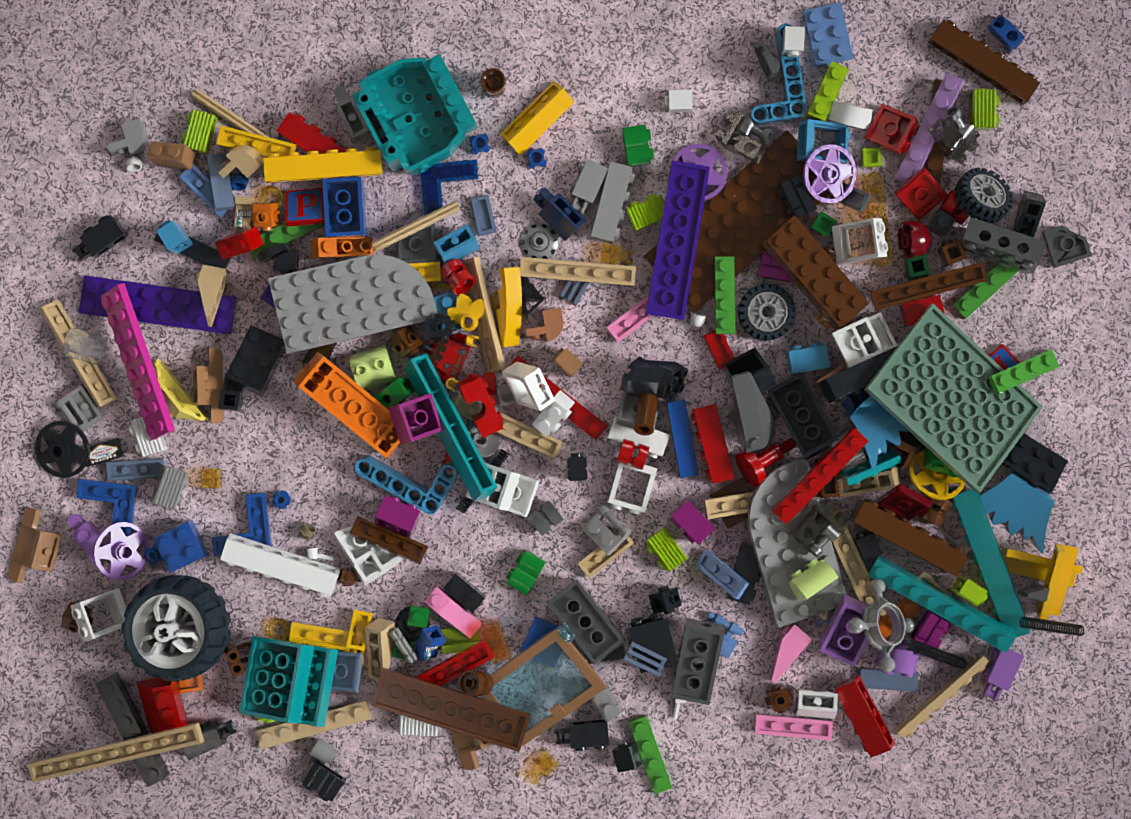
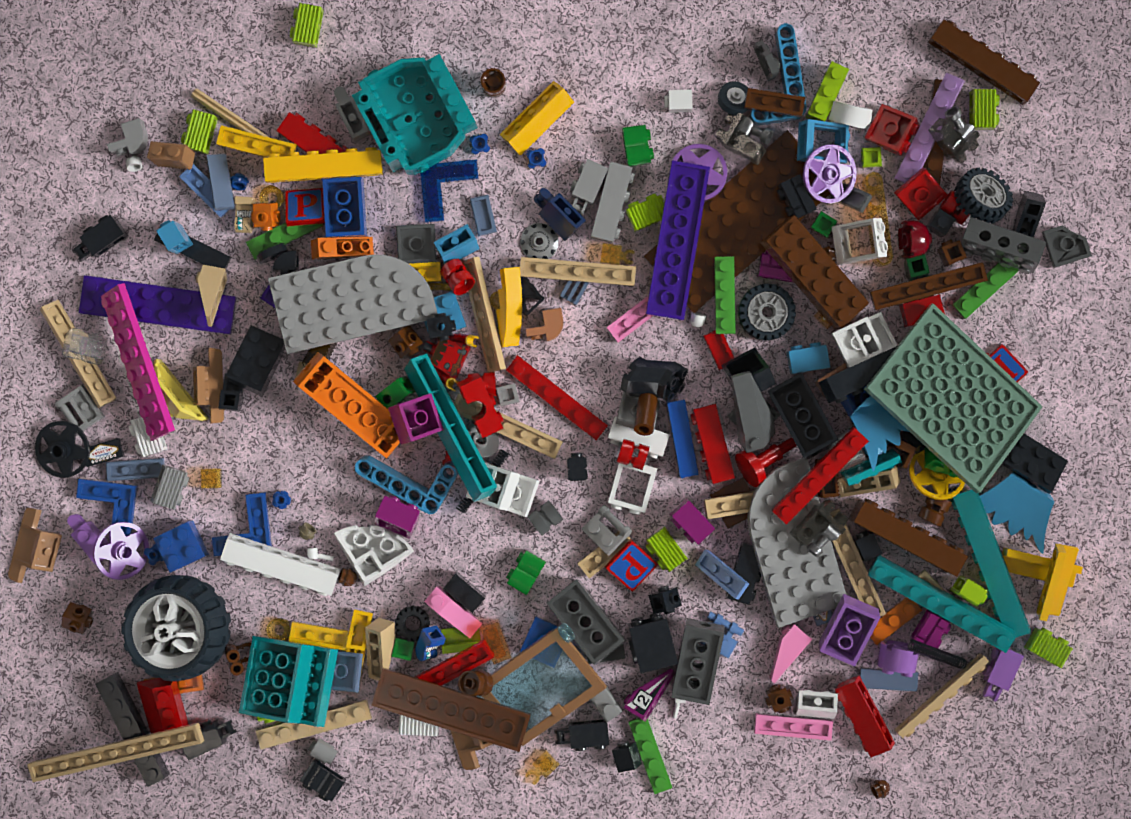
(116, 607): white window -> none
(239, 242): red brick -> none
(242, 157): tan brick -> none
(307, 25): none -> lime brick
(372, 367): yellowish green brick -> none
(388, 540): reddish brown tile -> none
(403, 645): light grey axle -> none
(415, 226): tan axle -> none
(418, 616): green plate -> none
(465, 309): yellow plate -> none
(528, 391): white window -> none
(553, 413): white brick -> none
(567, 361): medium nougat brick -> none
(631, 565): none -> tile
(647, 696): none -> slope
(660, 665): sand blue tile -> none
(732, 97): none -> black wheel
(774, 102): none -> reddish brown plate
(793, 41): white brick -> none
(812, 580): yellowish green brick -> none
(828, 34): medium blue plate -> none
(871, 627): light grey piece -> none
(880, 789): none -> reddish brown plate
(904, 502): dark red tile -> none
(1006, 33): blue leg -> none
(1023, 372): bright green plate -> none
(1035, 592): dark grey slope -> none
(1047, 647): none -> lime brick
(1055, 623): black piece -> none

